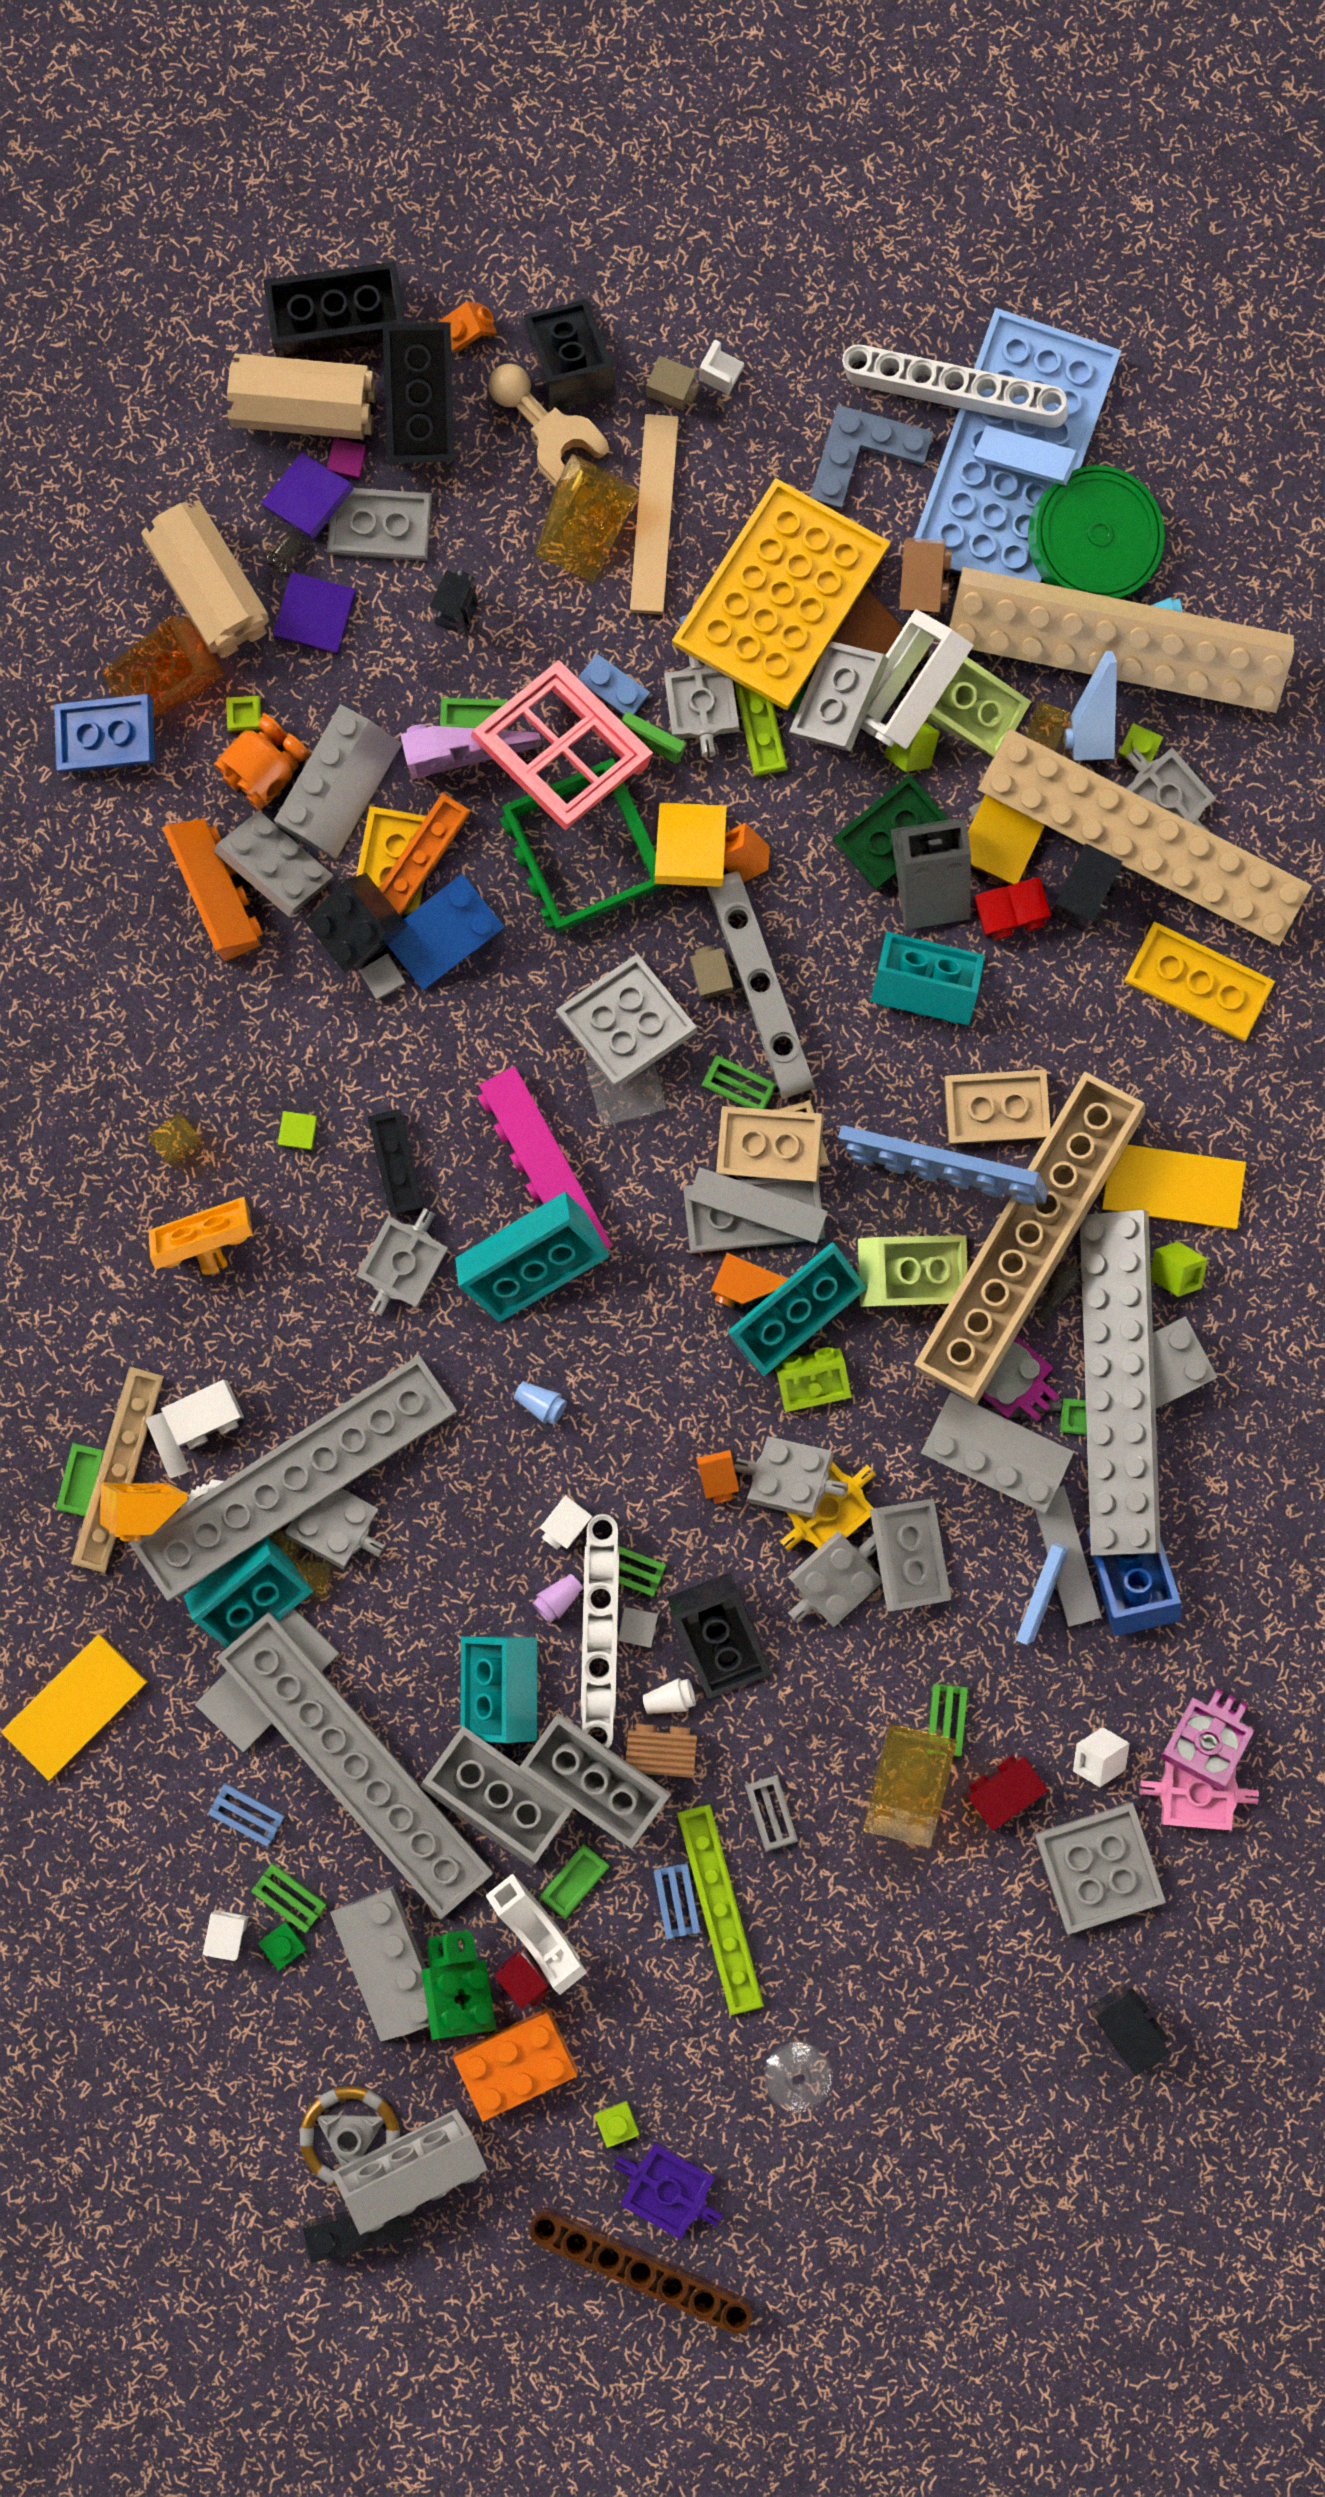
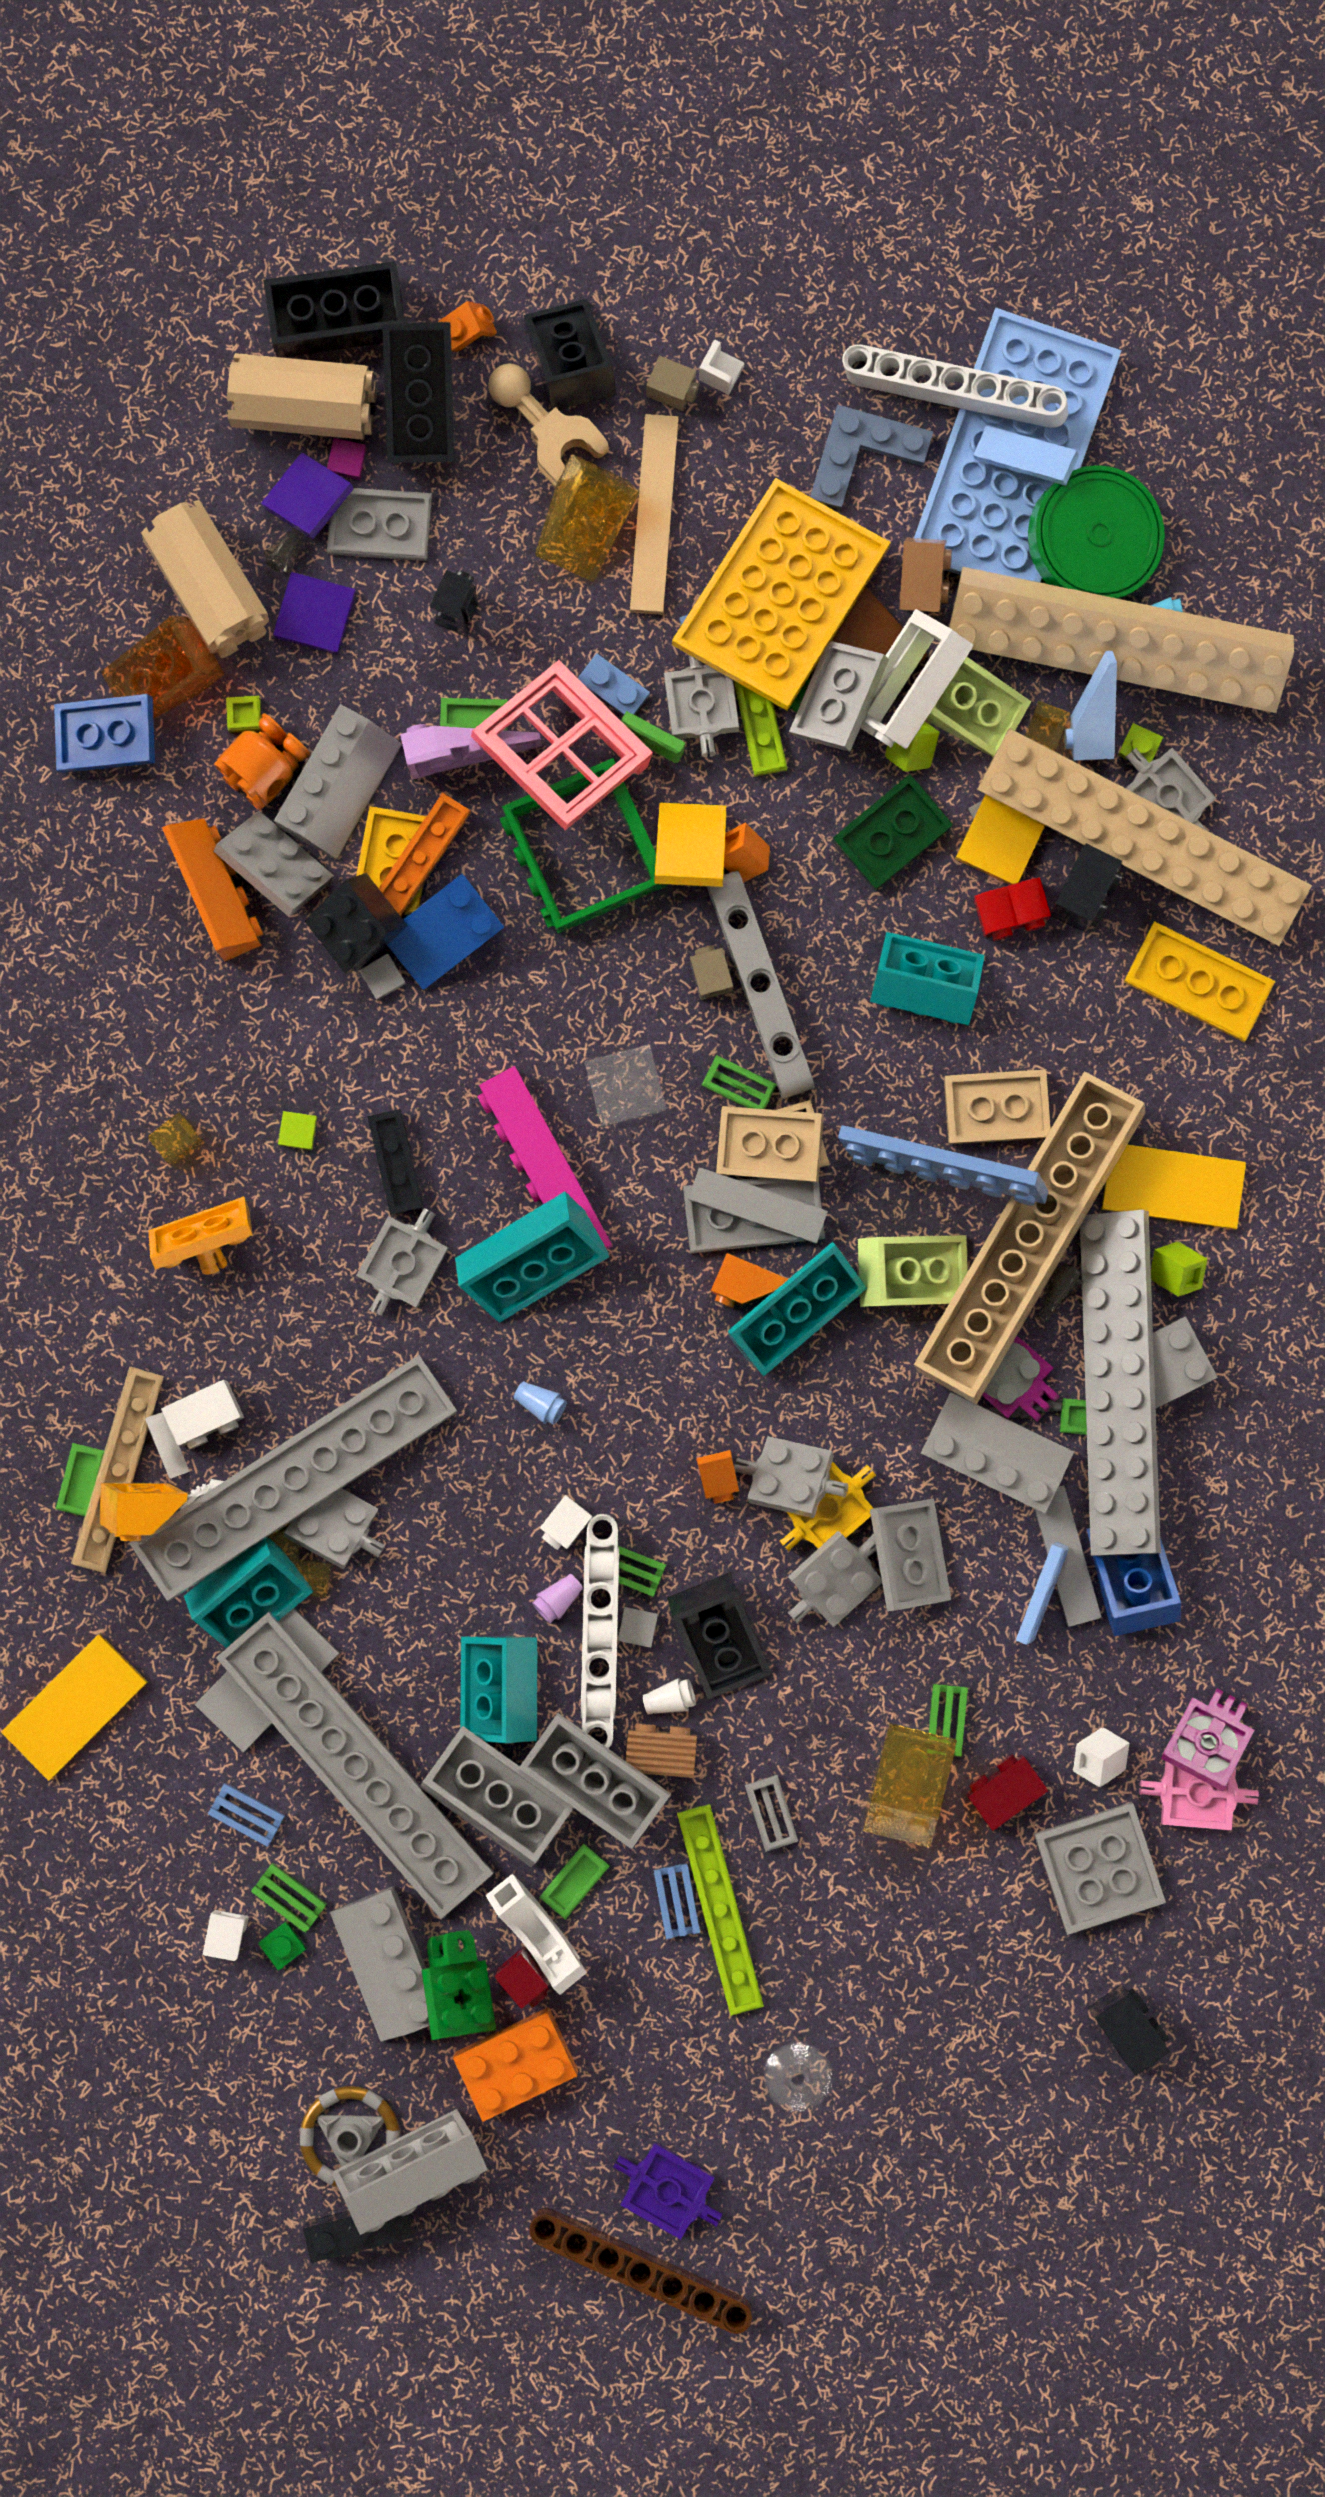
(616, 2124): lime plate -> none
(626, 1021): light grey plate -> none
(813, 1379): lime bracket -> none
(933, 872): dark grey slope -> none

